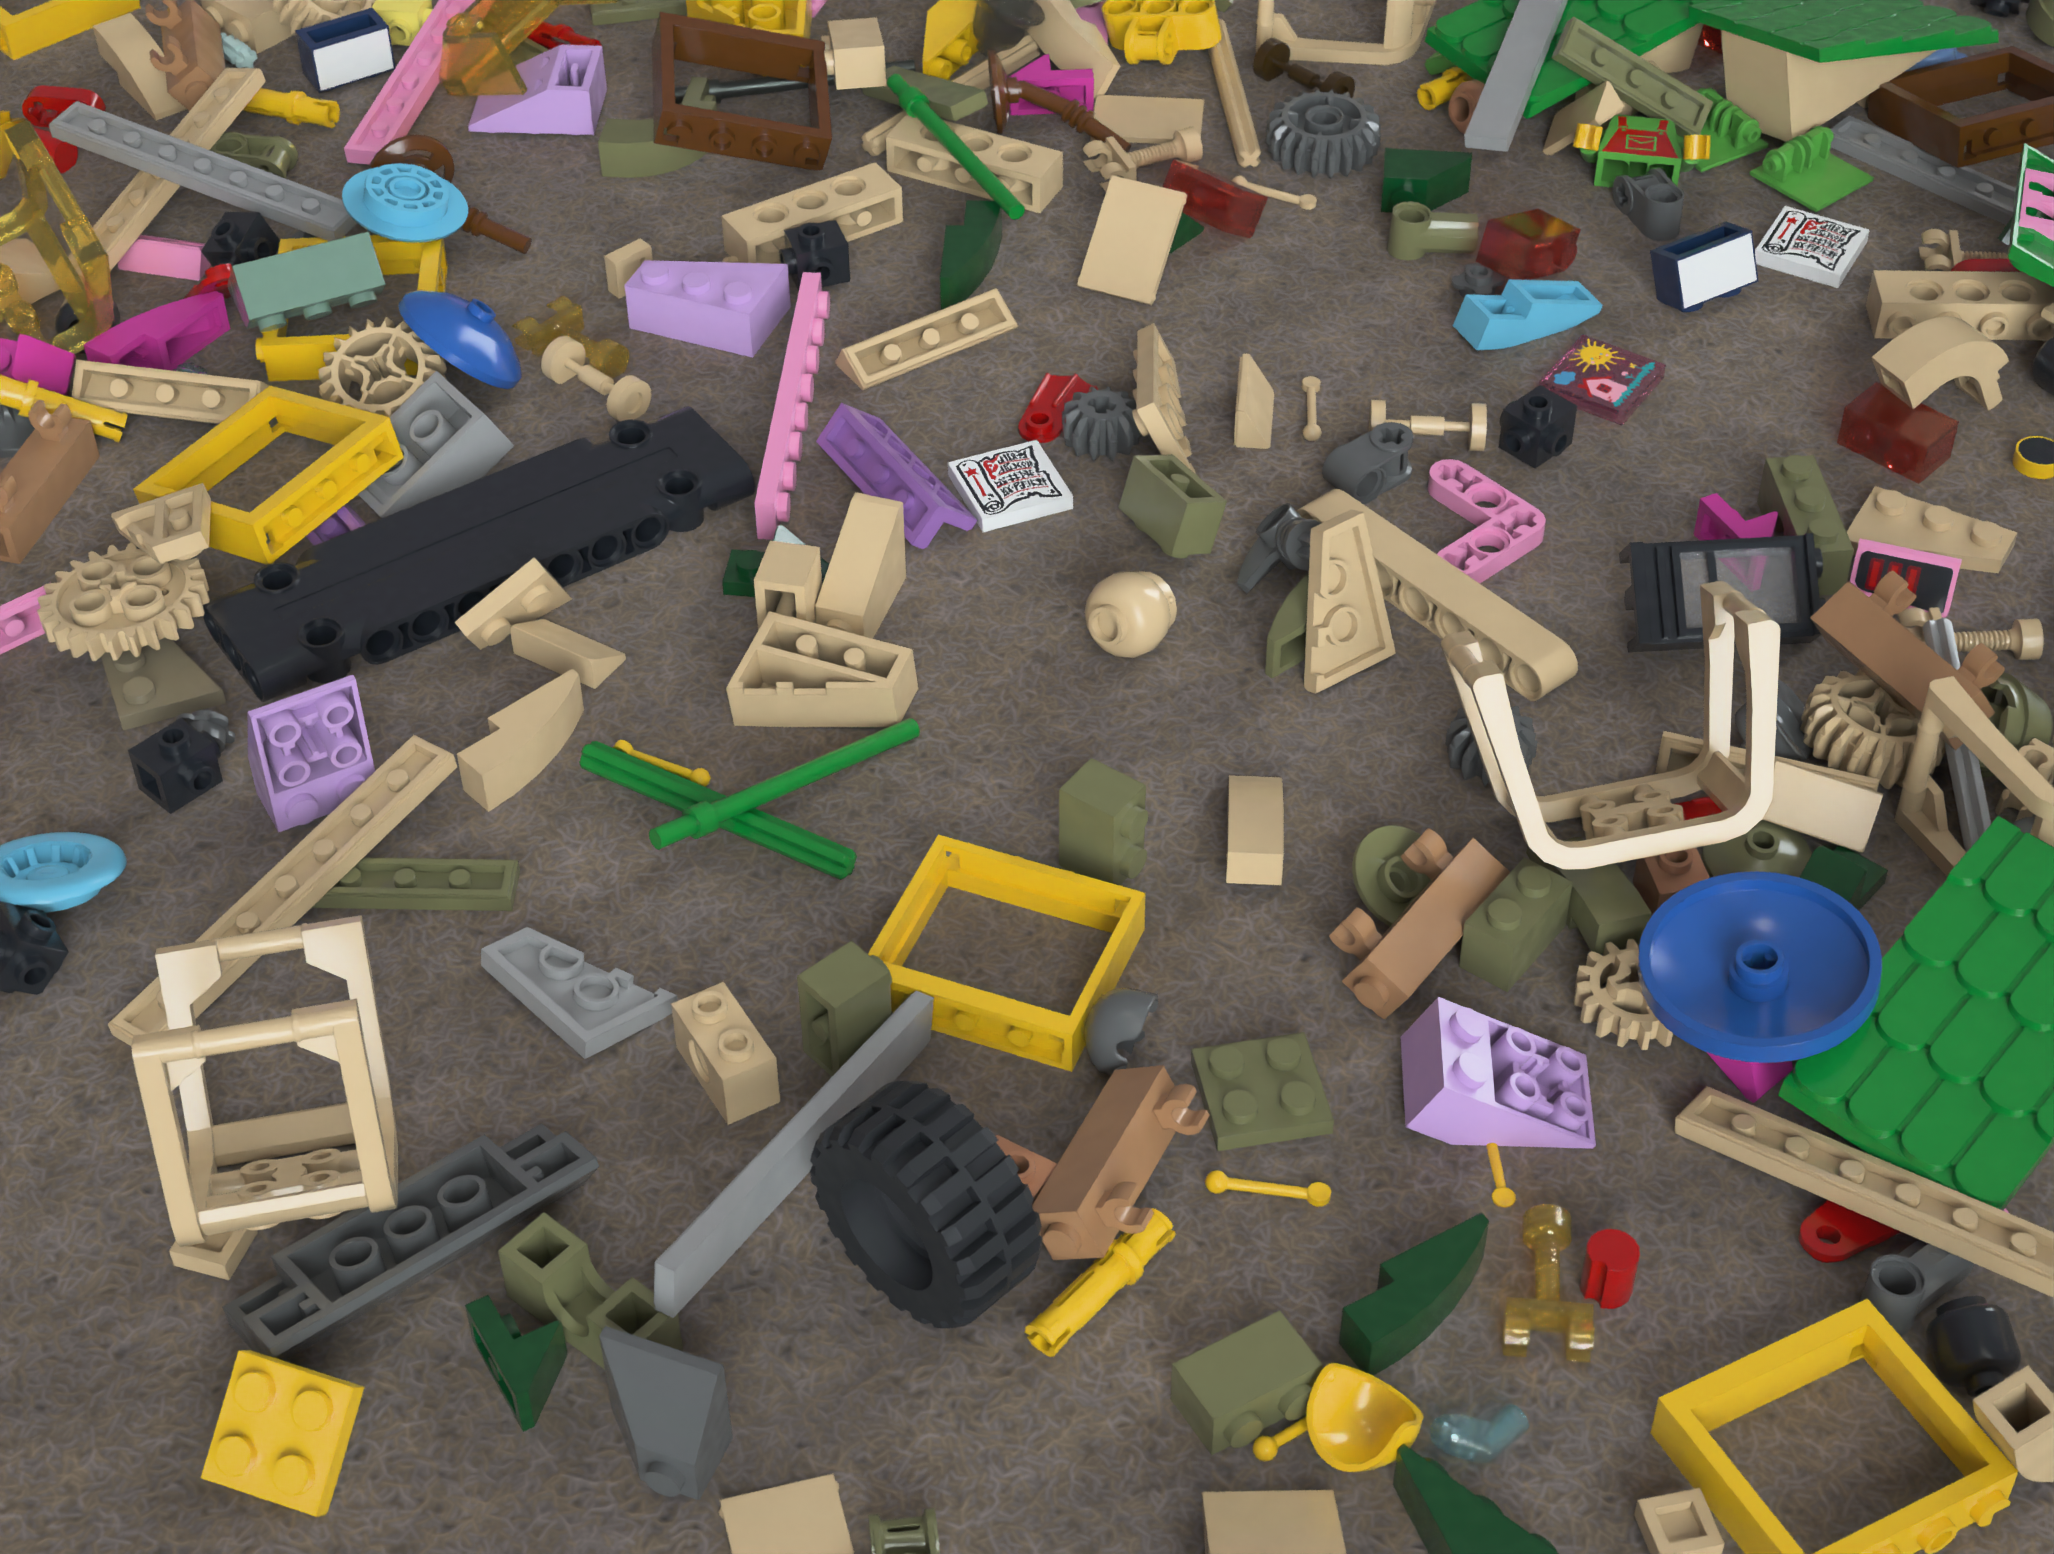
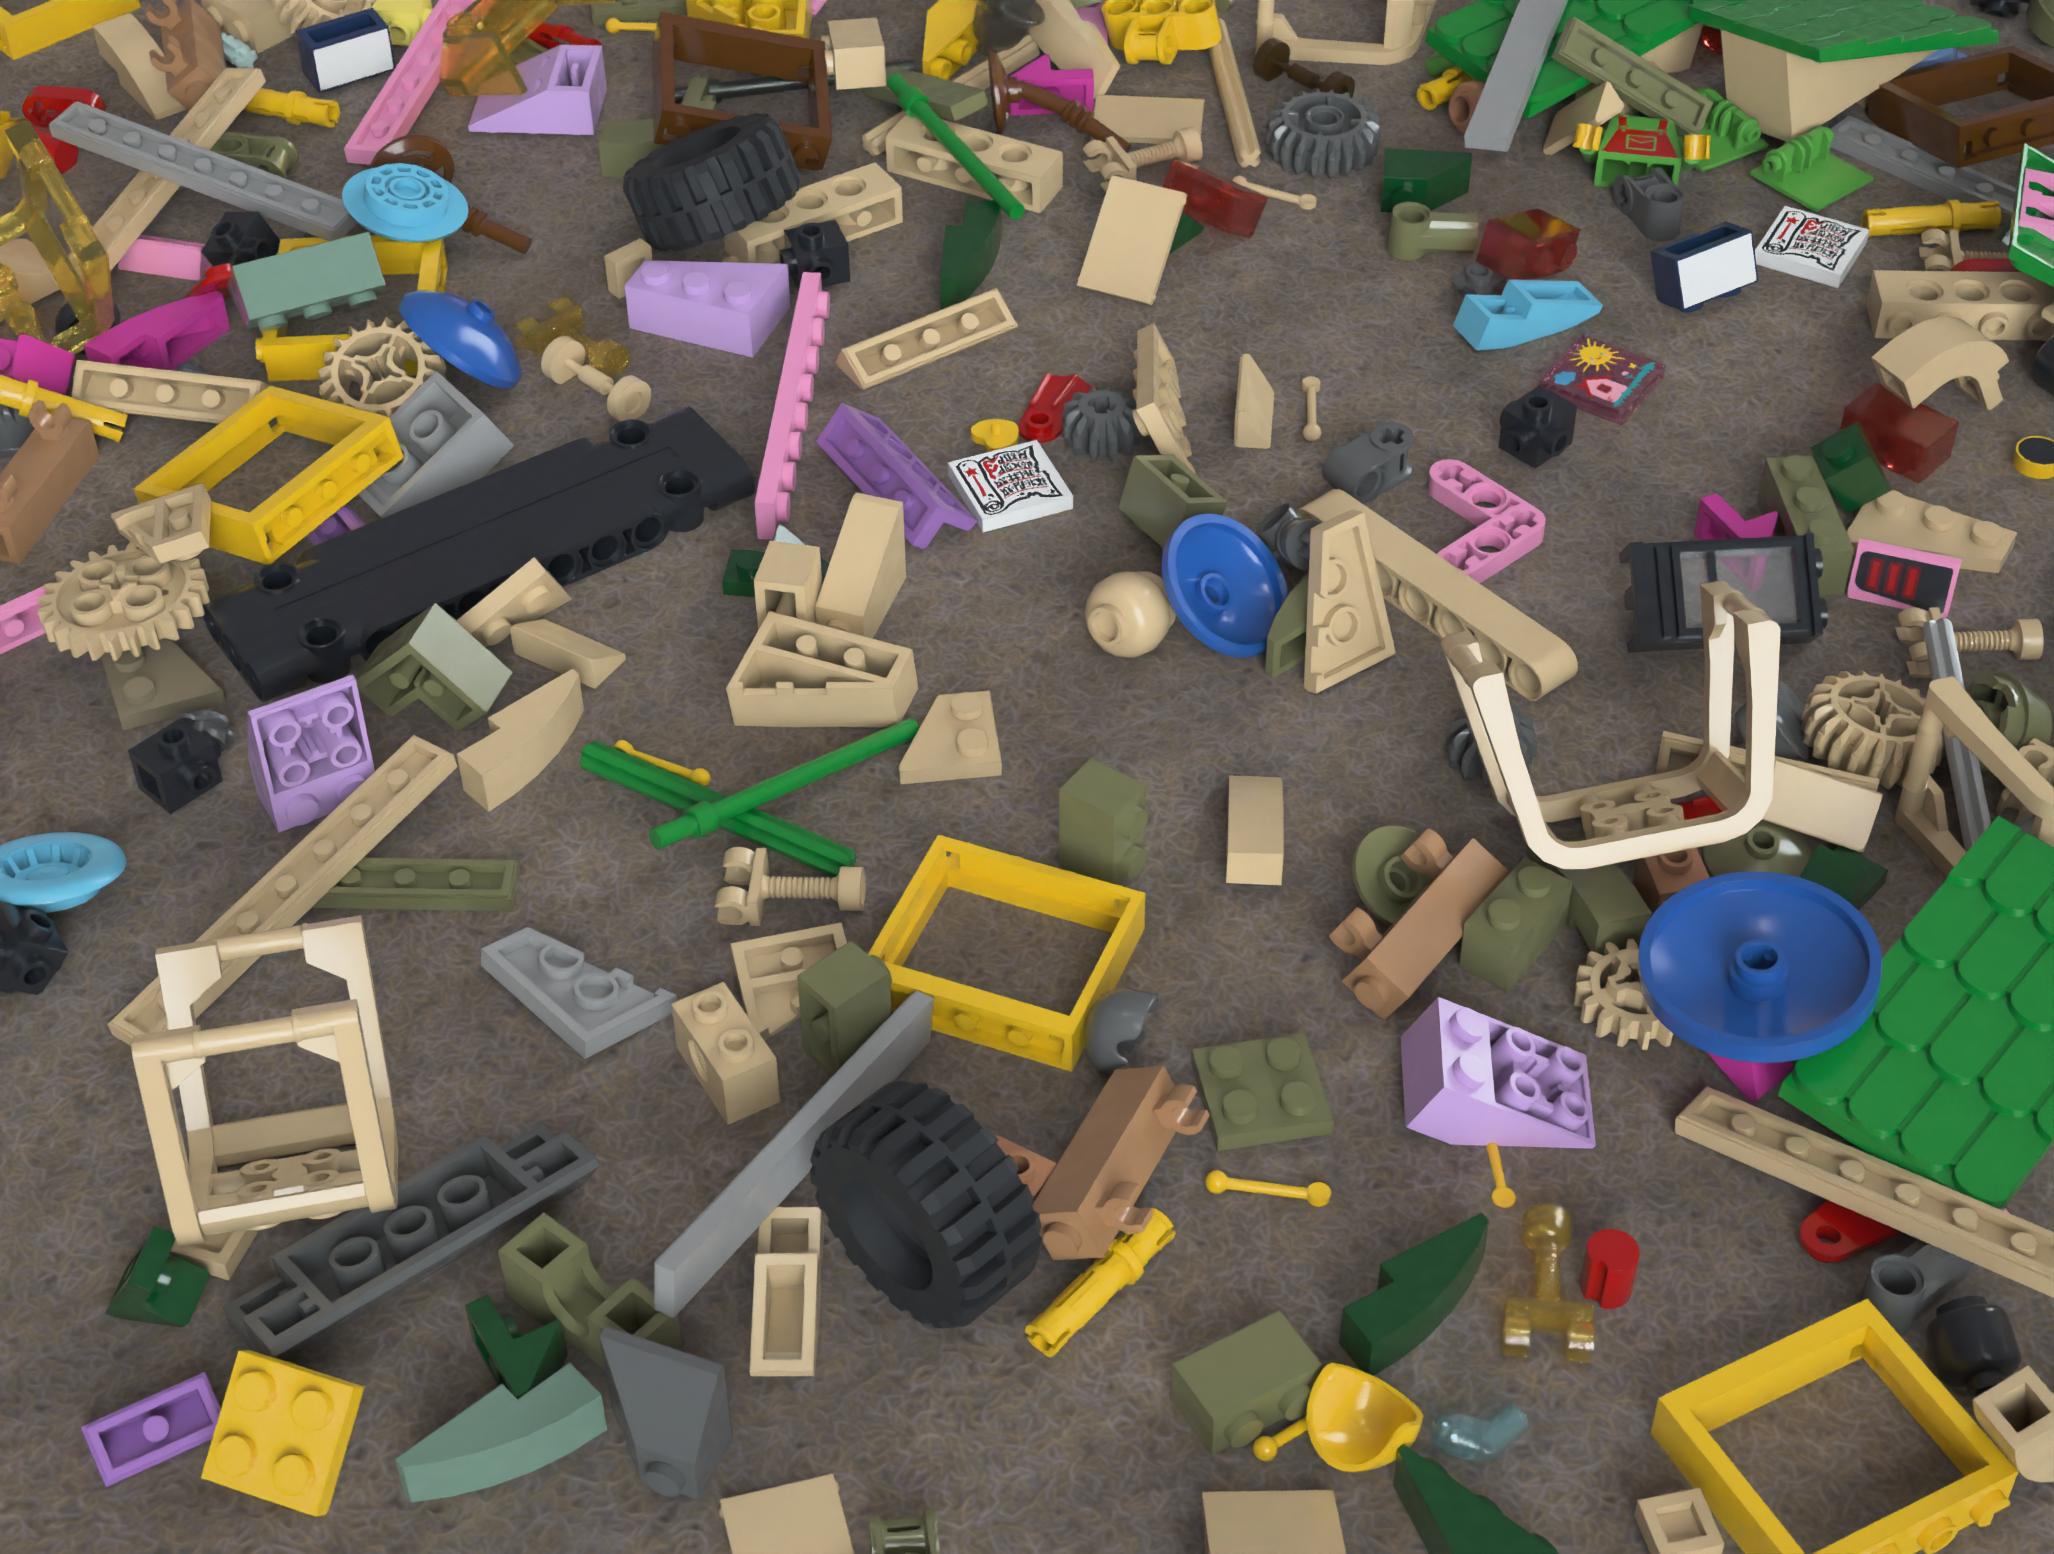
(153, 1429): none -> medium lavender slope
(158, 1284): none -> dark green slope
(435, 663): none -> olive brick
(504, 1437): none -> sand green slope
(613, 25): none -> yellow hinge
(712, 182): none -> black tyre
(752, 869): none -> tan bar
(769, 971): none -> tan wing
(787, 1293): none -> tan slope
(954, 741): none -> tan wing
(995, 434): none -> yellow piece
(1223, 584): none -> blue dish
(1437, 425): tan wheel -> none
(1850, 467): none -> dark green slope
(1893, 655): medium nougat brick -> none
(1944, 217): none -> yellow pin

